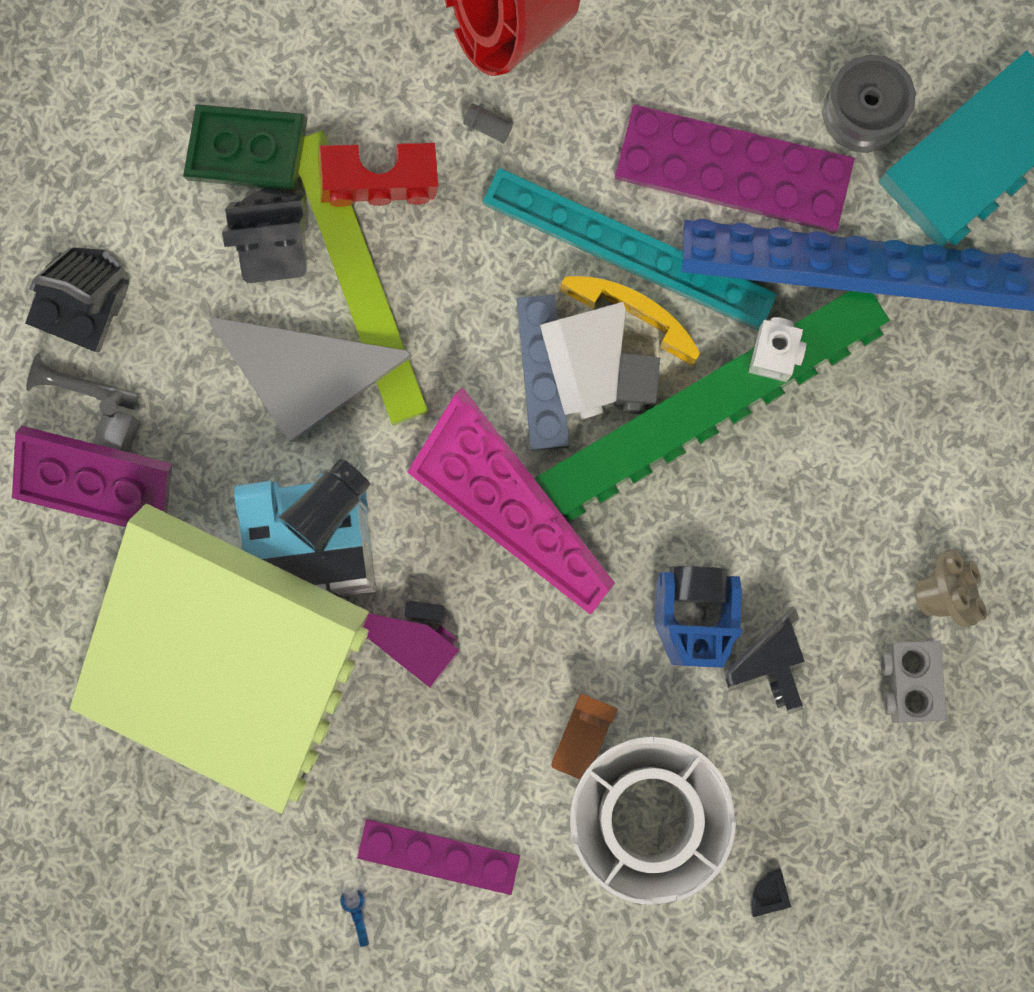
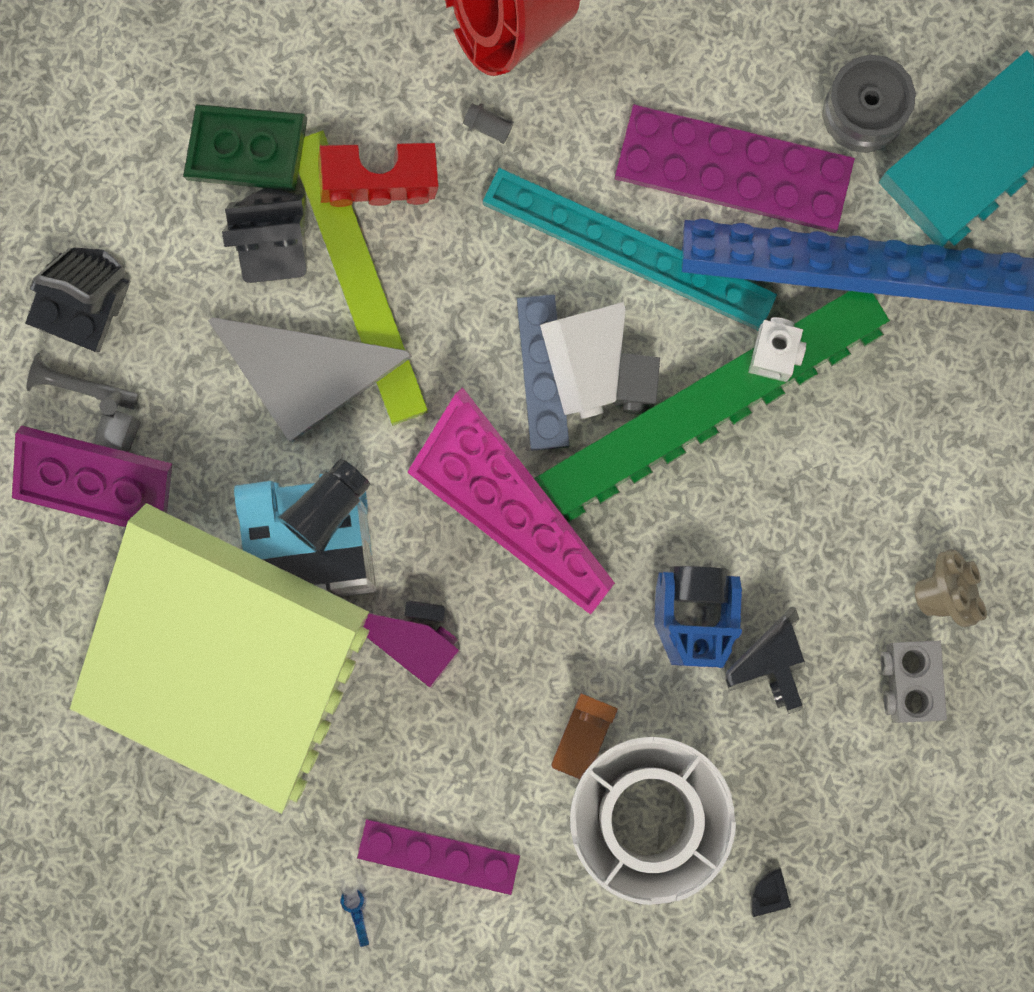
(590, 290): yellow slope -> none

